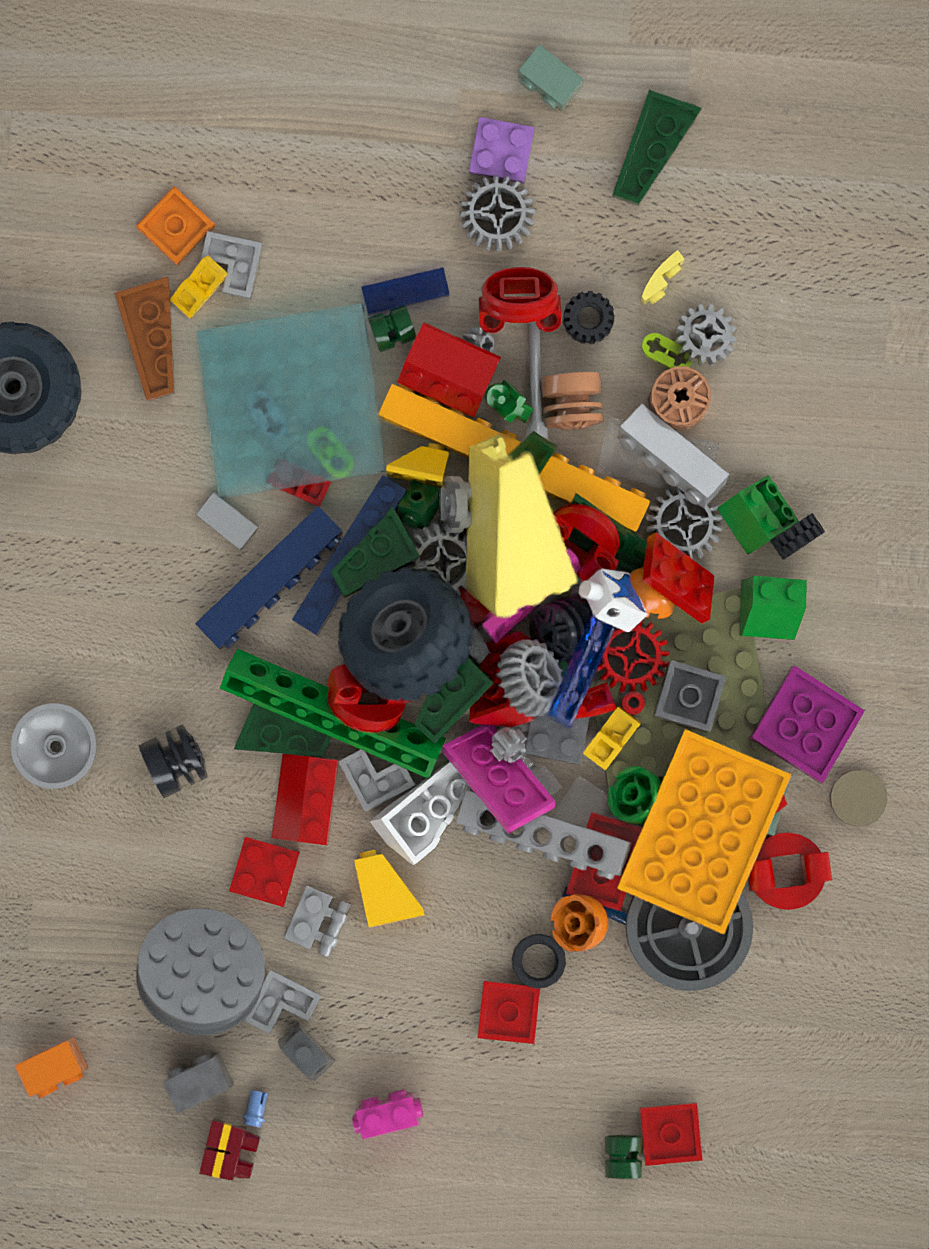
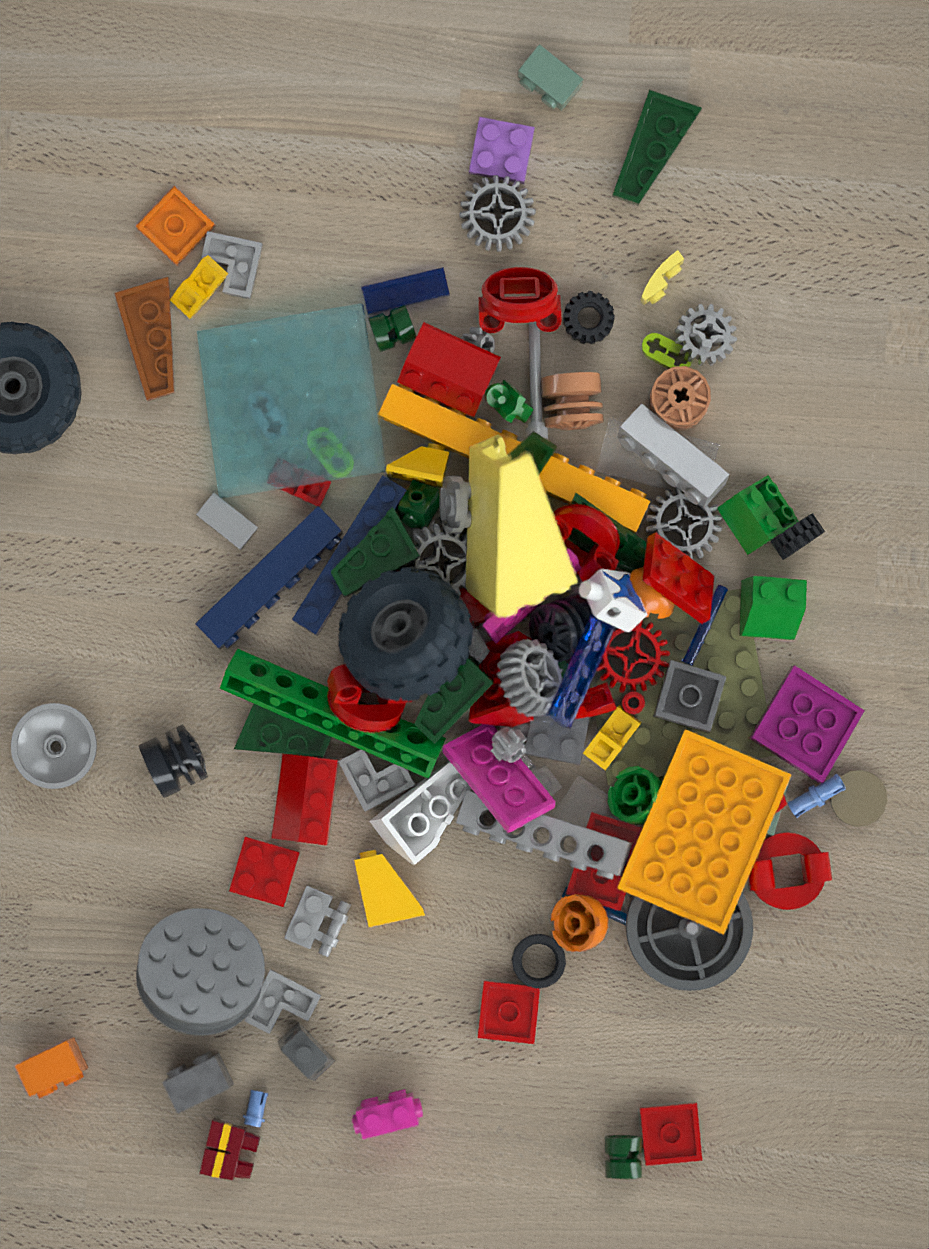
(704, 628): none -> clear blue bar
(816, 795): none -> medium blue pin

